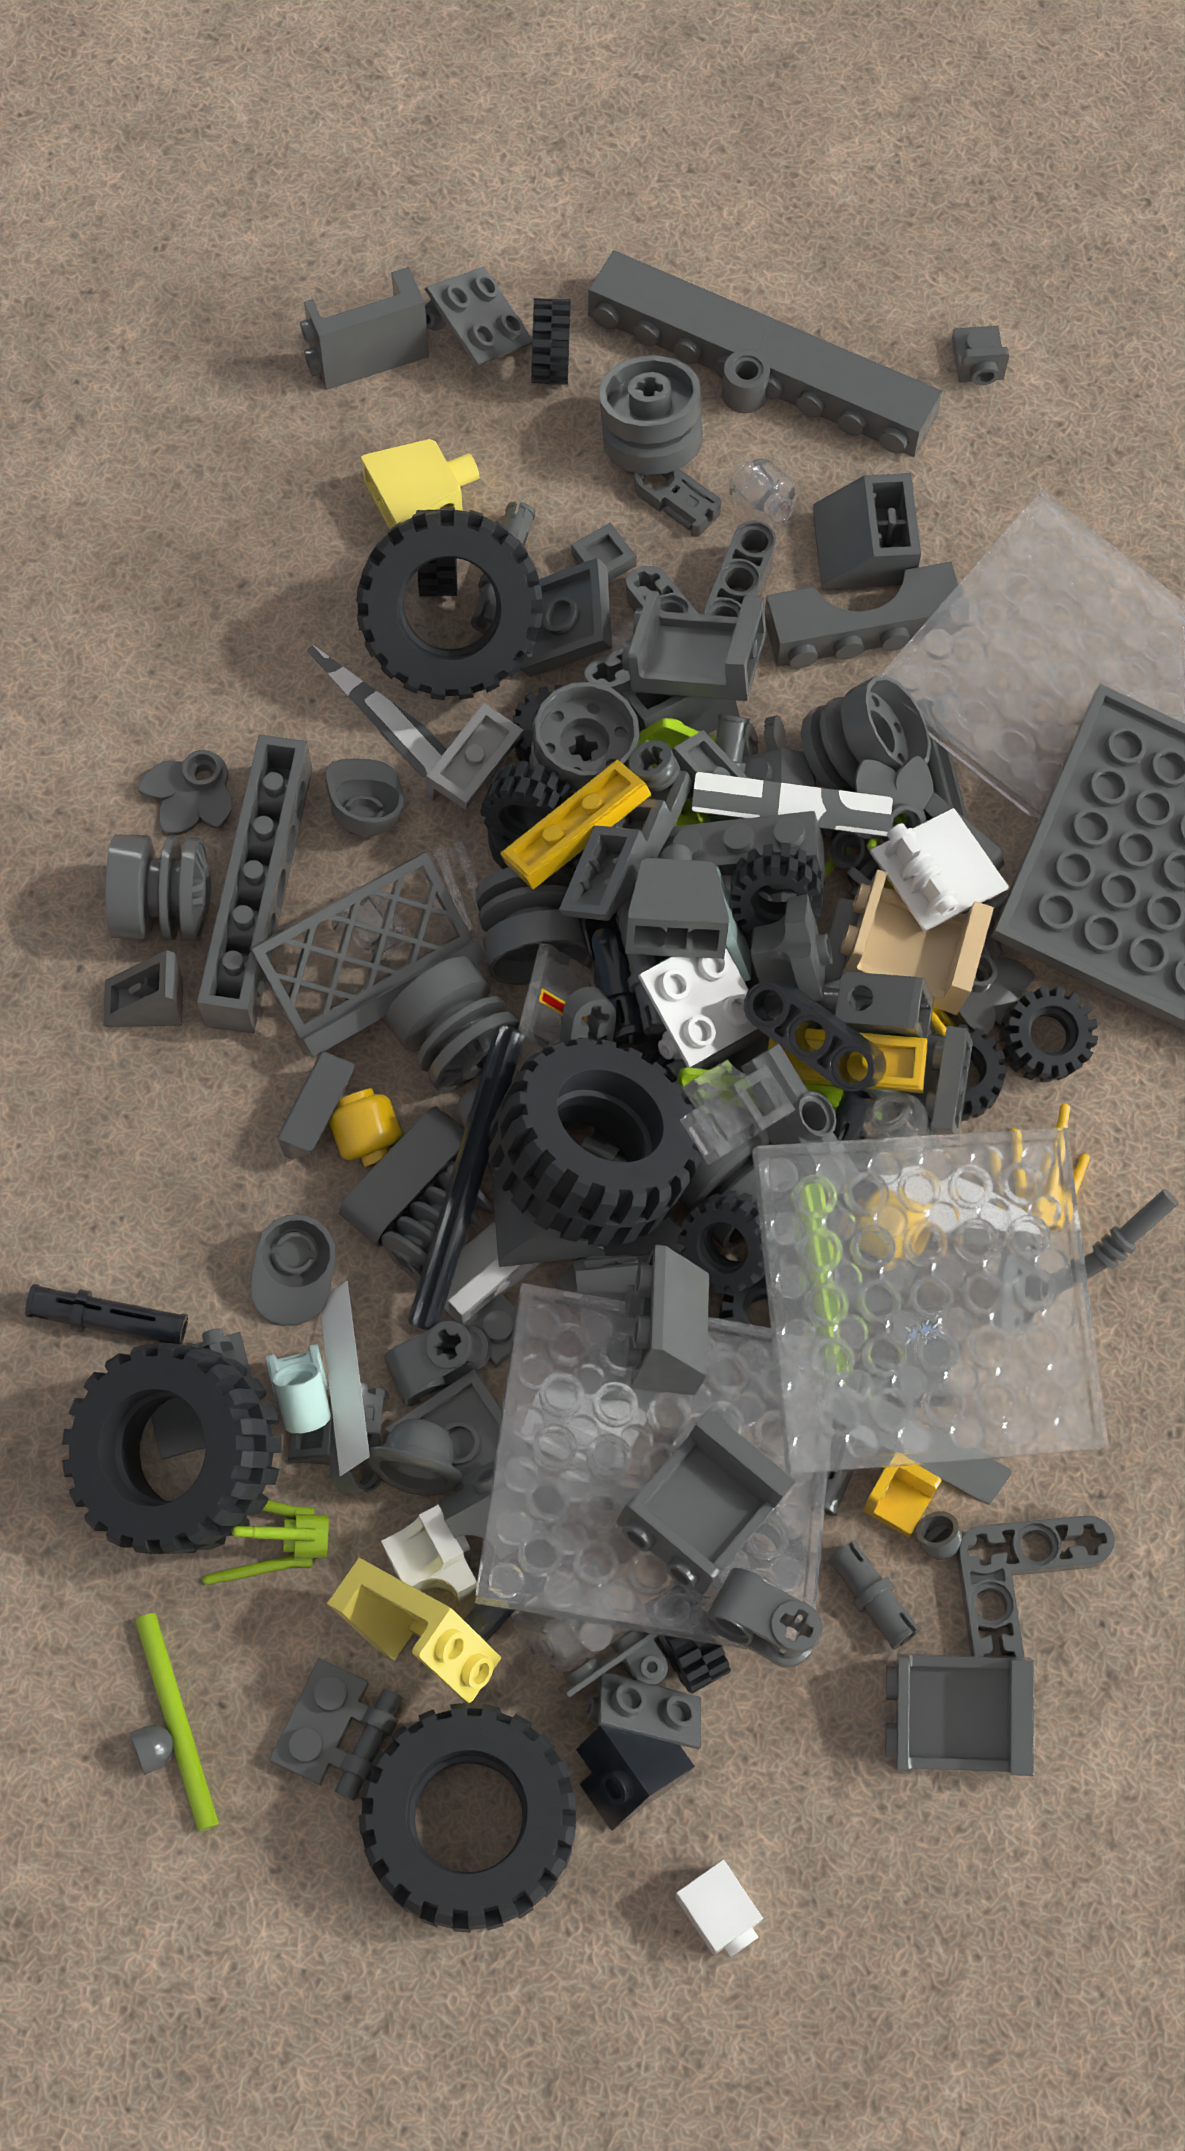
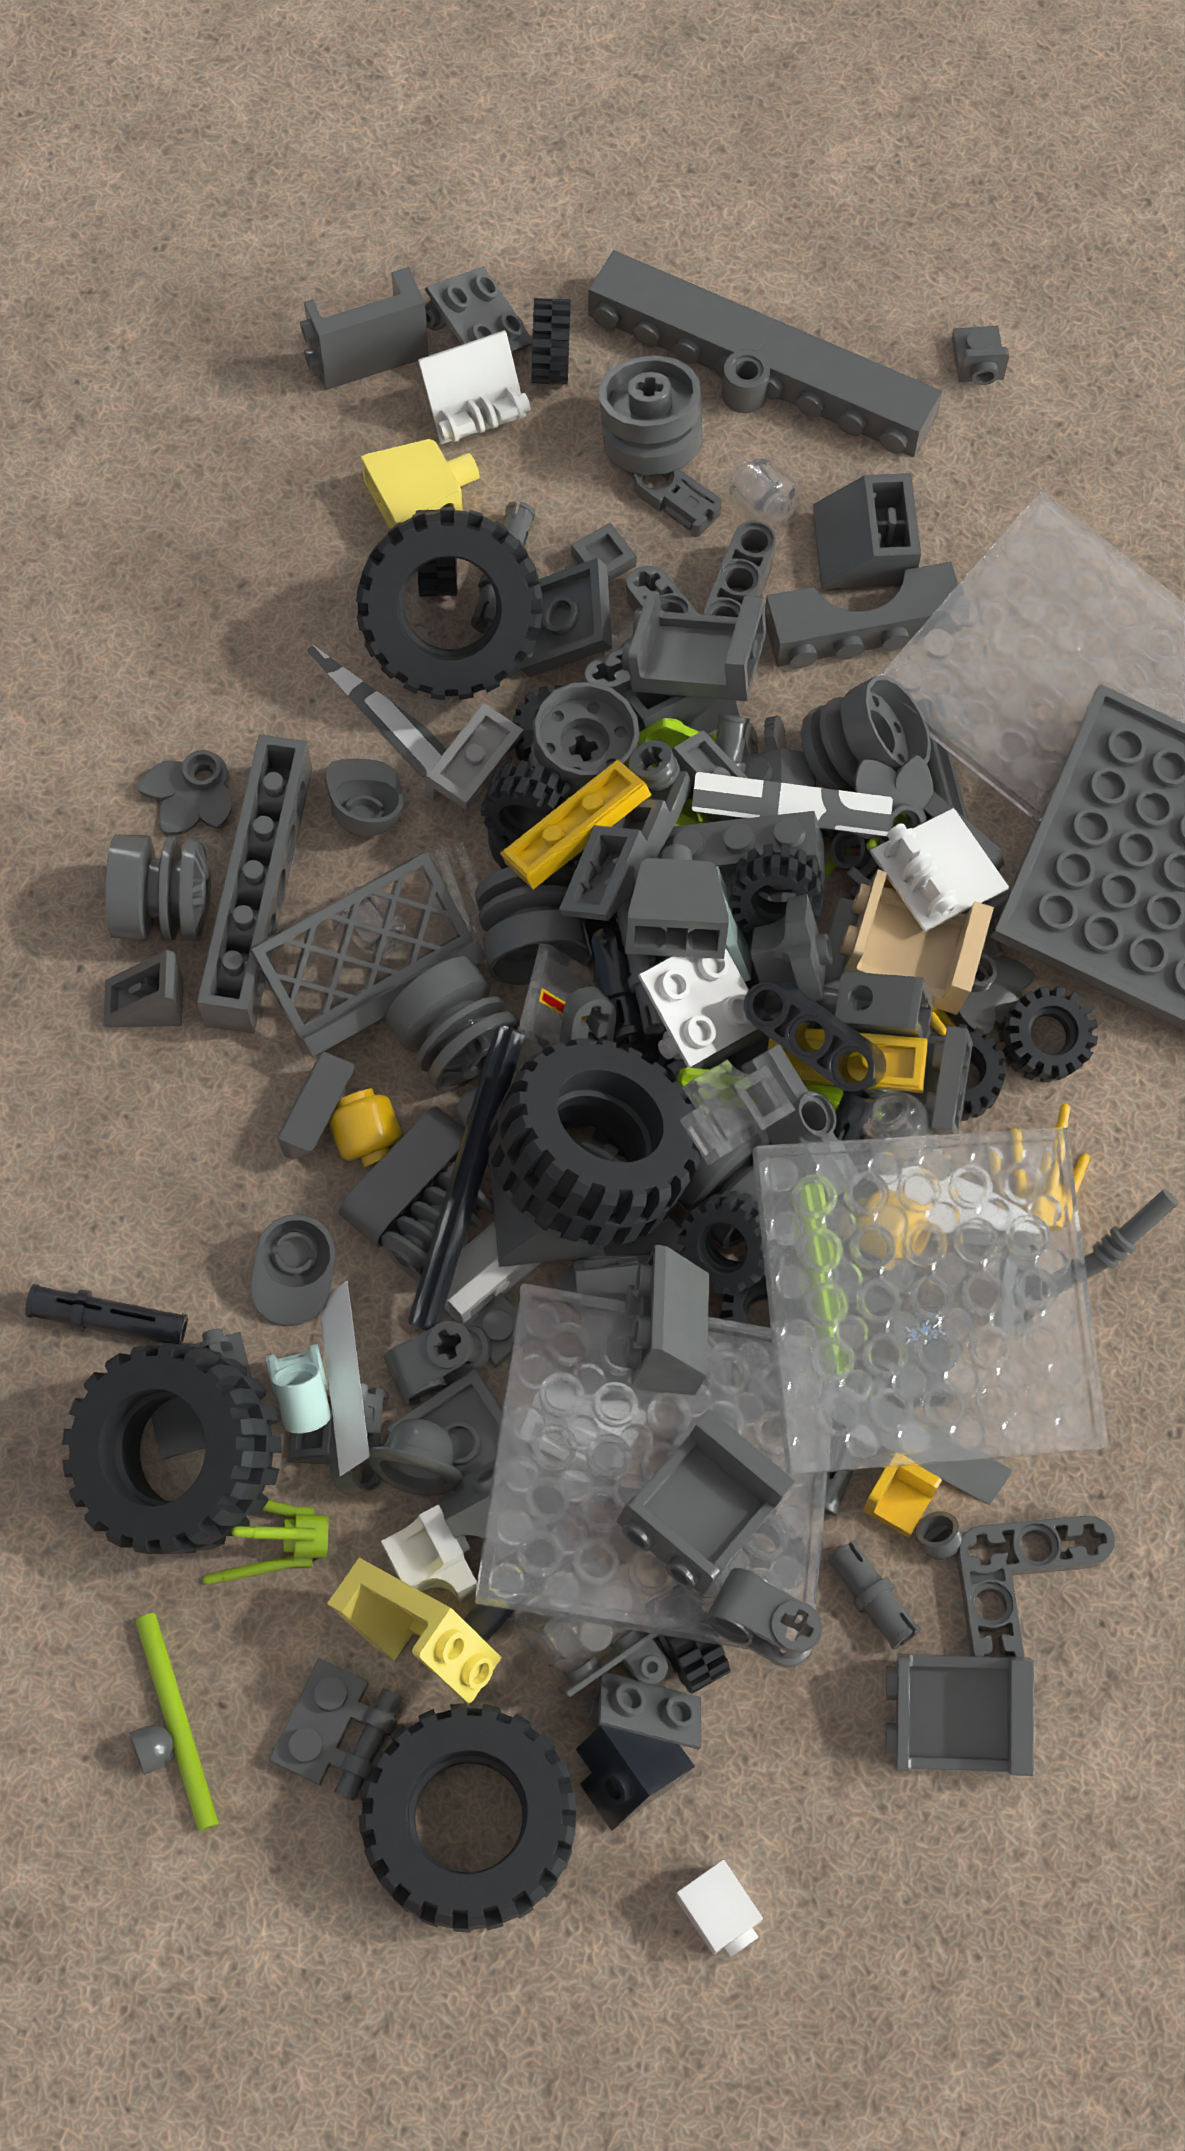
(473, 387): none -> white hinge

